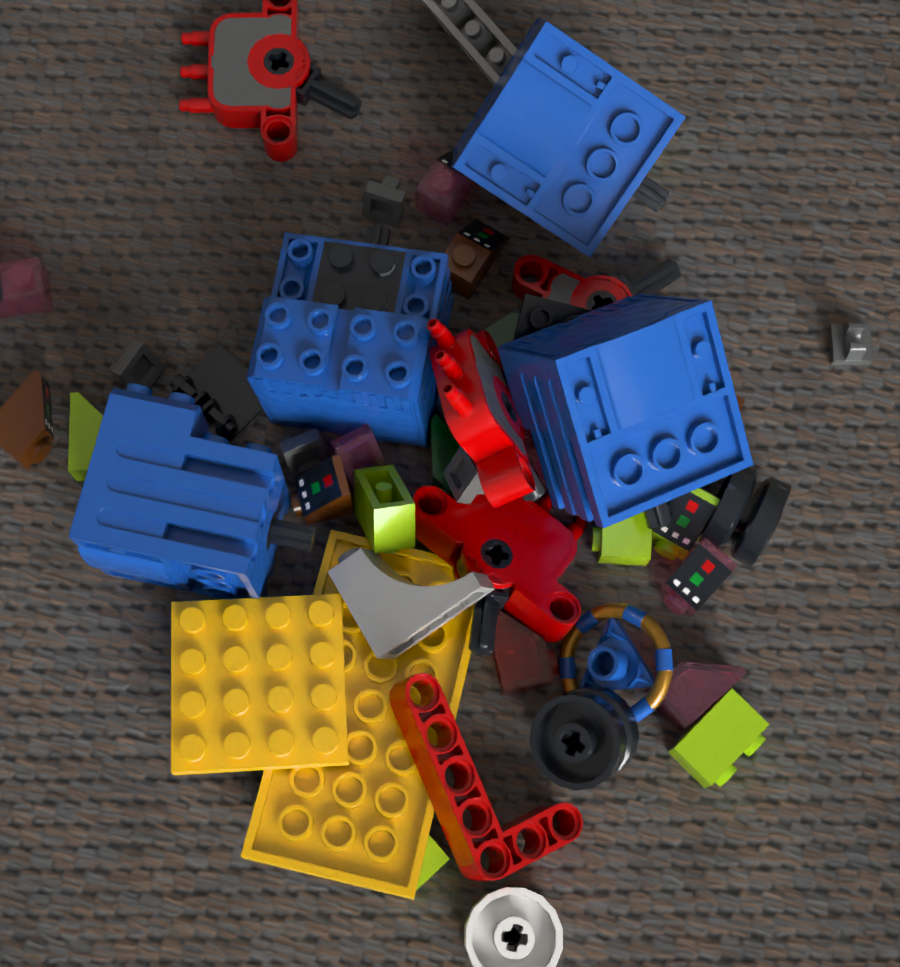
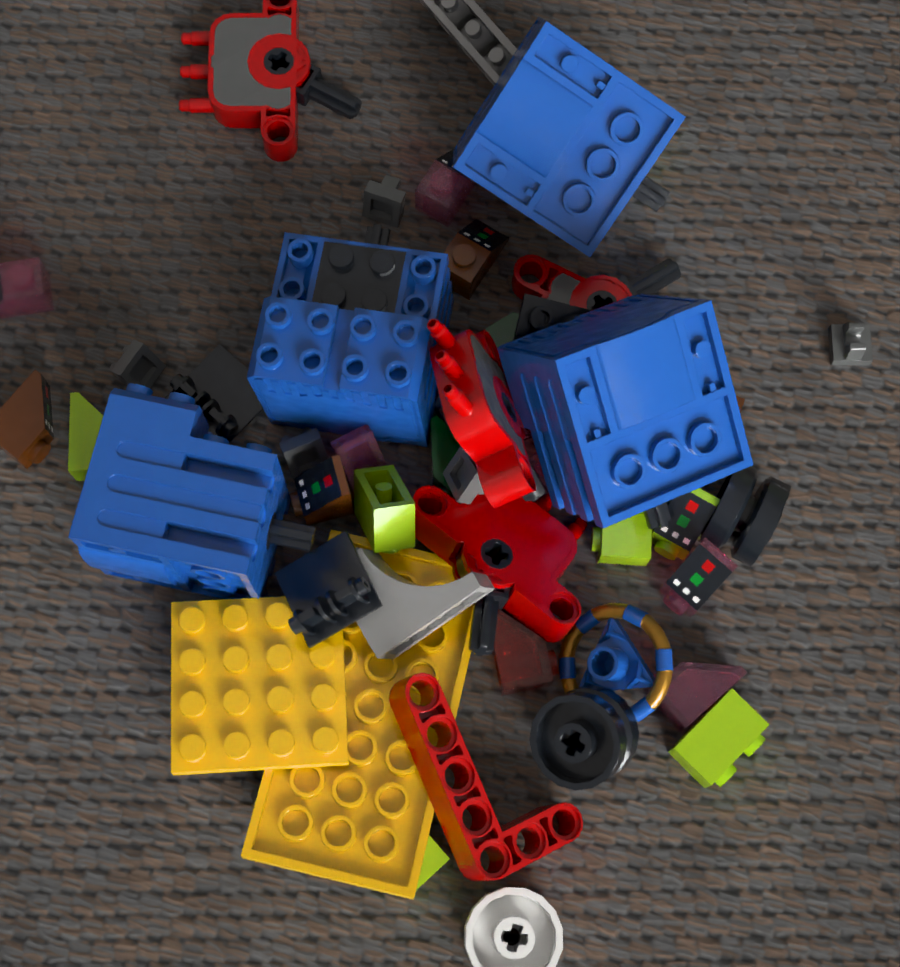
(327, 590): none -> black hinge

